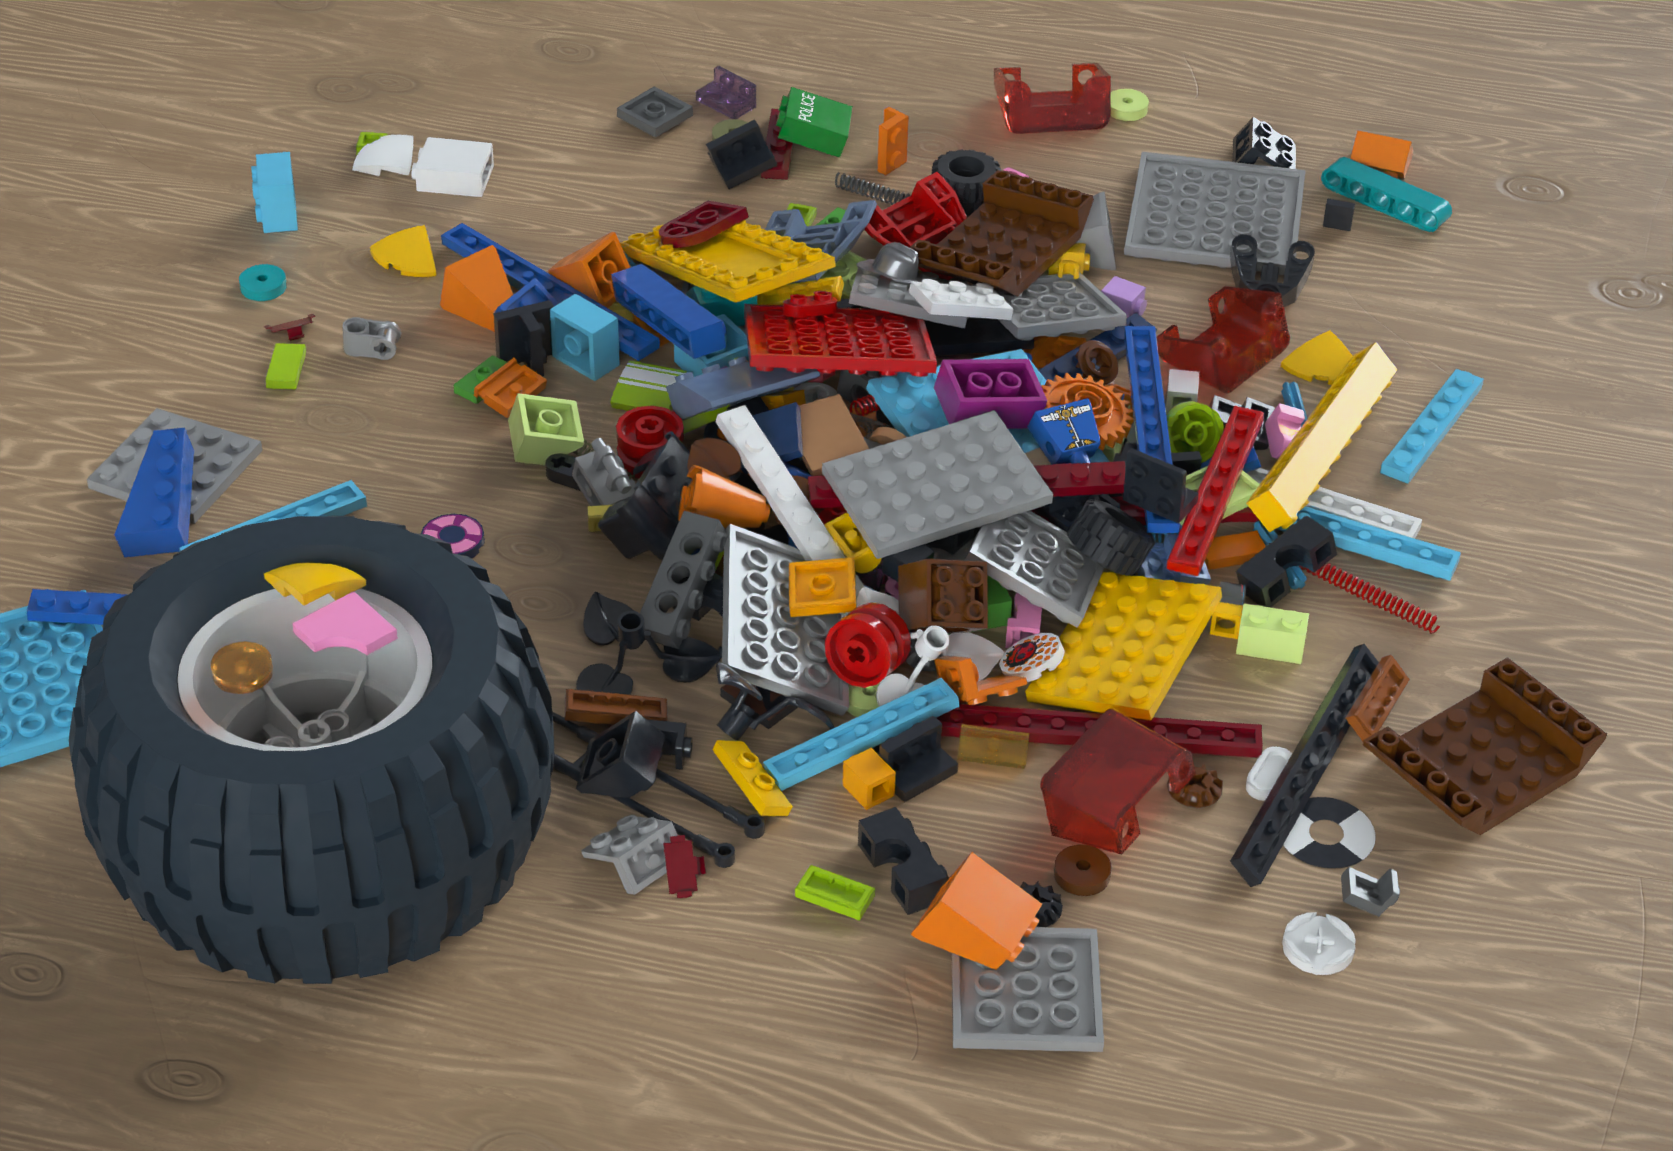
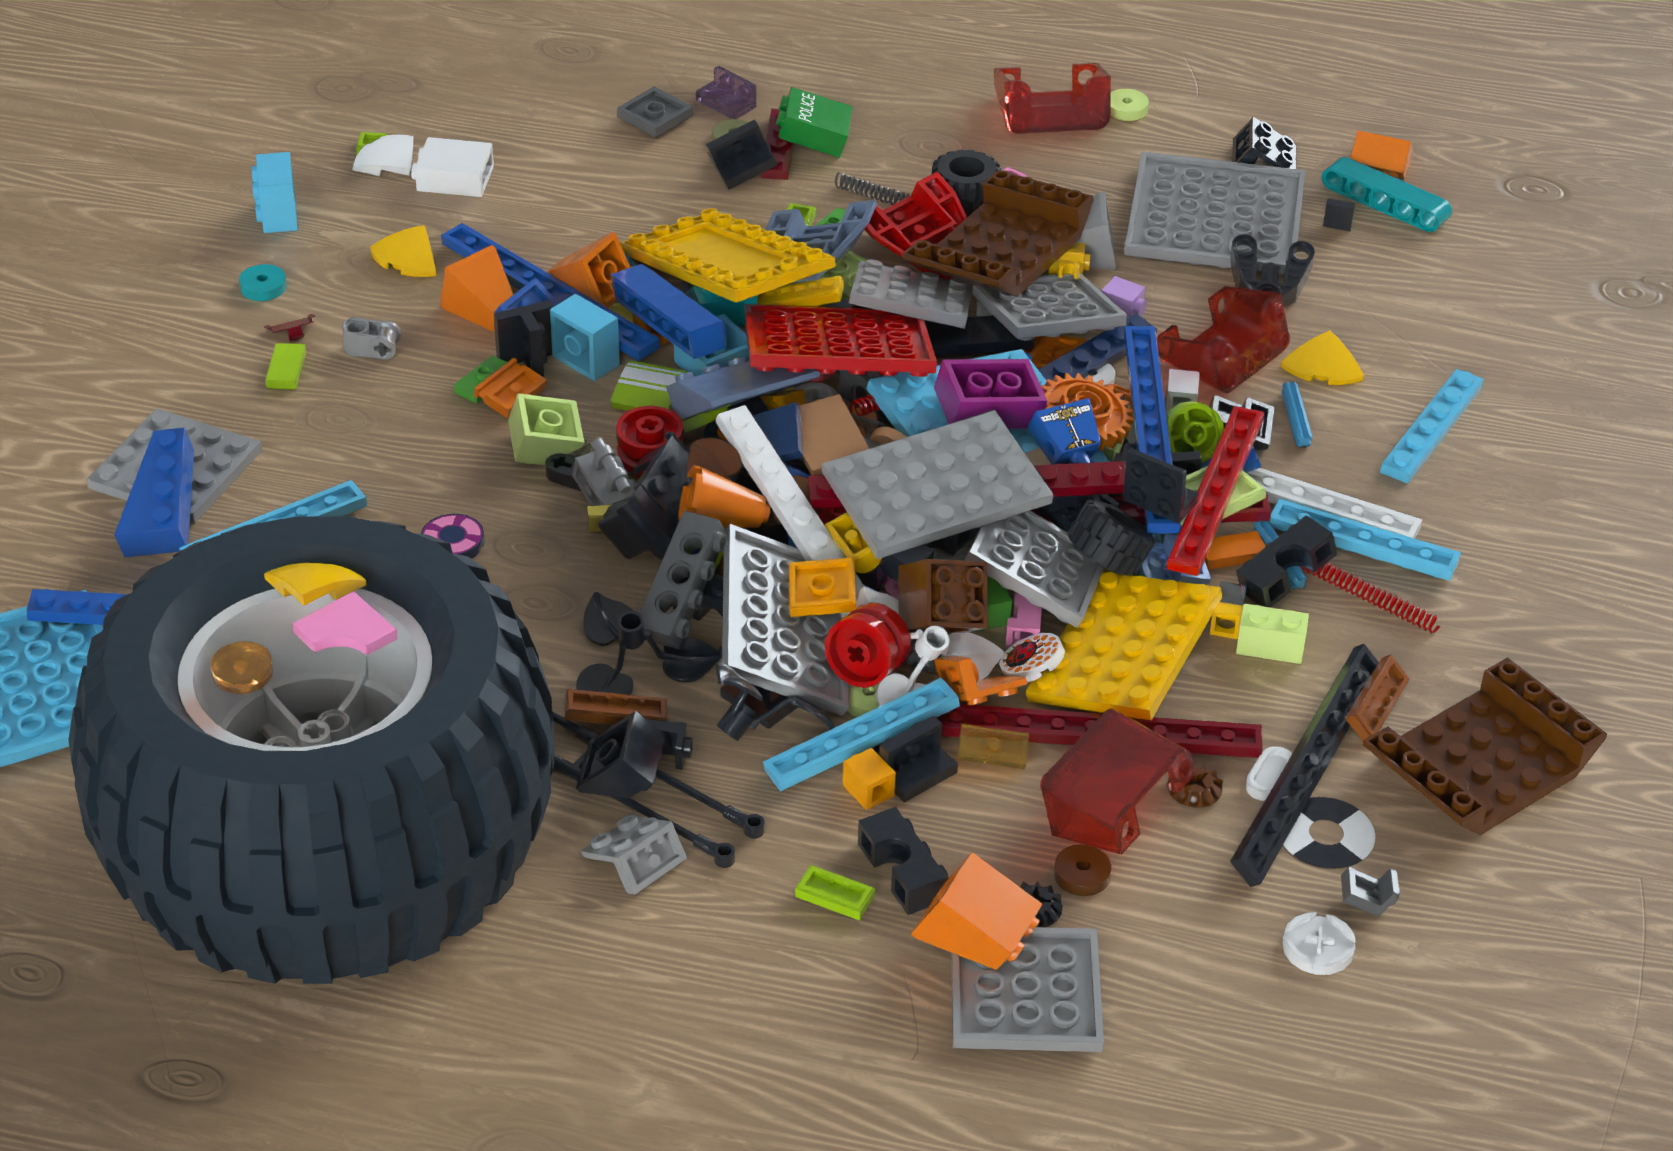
(682, 866): dark red piece -> none
(701, 224): dark red tile -> none
(752, 778): yellow plate -> none
(808, 306): red plate -> none
(892, 141): orange bracket -> none
(895, 263): flat silver piece -> none
(960, 299): white plate -> none
(1104, 359): reddish brown gear -> none
(1282, 428): bright pink leg -> none
(1322, 438): brick -> none

